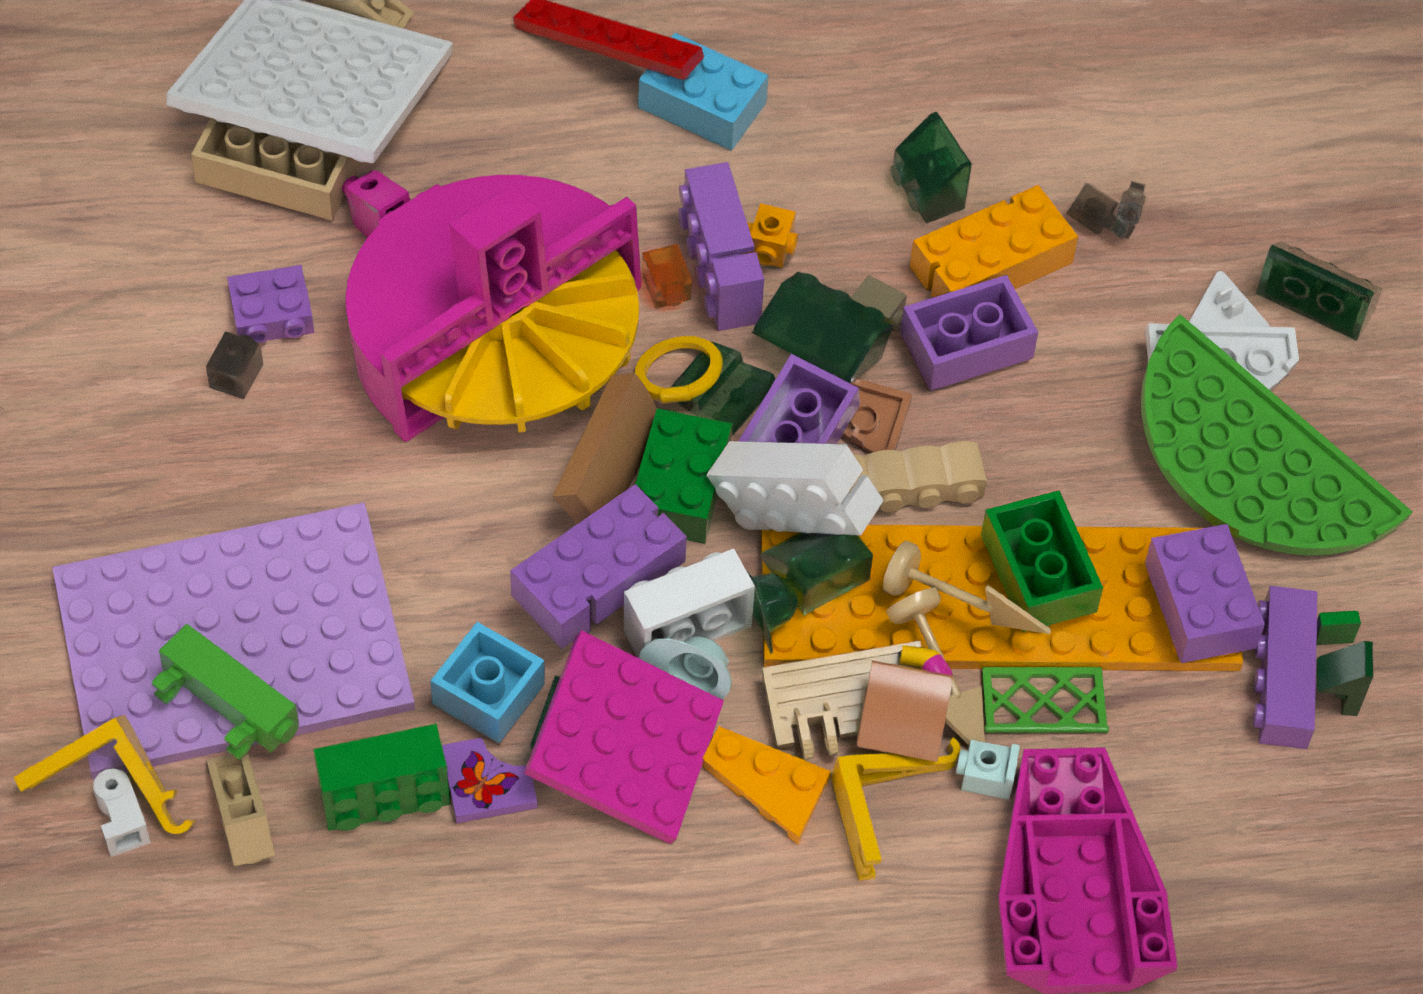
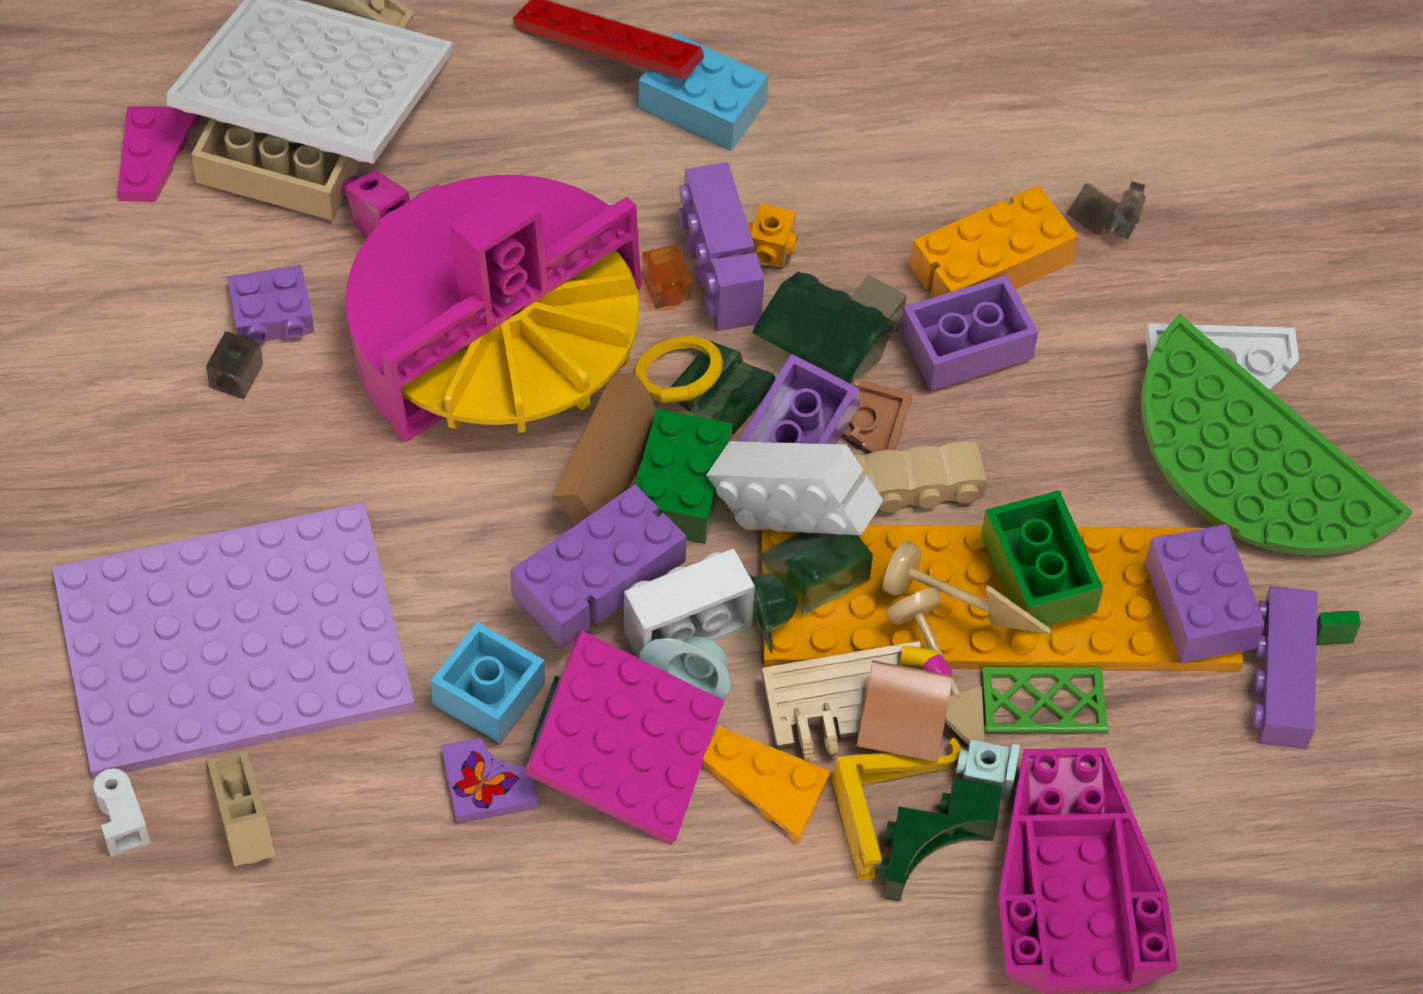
(131, 754): yellow hinge -> none
(150, 148): none -> dark pink wing
(229, 689): bright green brick -> none
(382, 777): green brick -> none
(932, 170): clear green slope -> none
(963, 815): none -> dark green arch
(1226, 306): white piece -> none
(1318, 290): clear green slope -> none
(1347, 675): dark green slope -> none

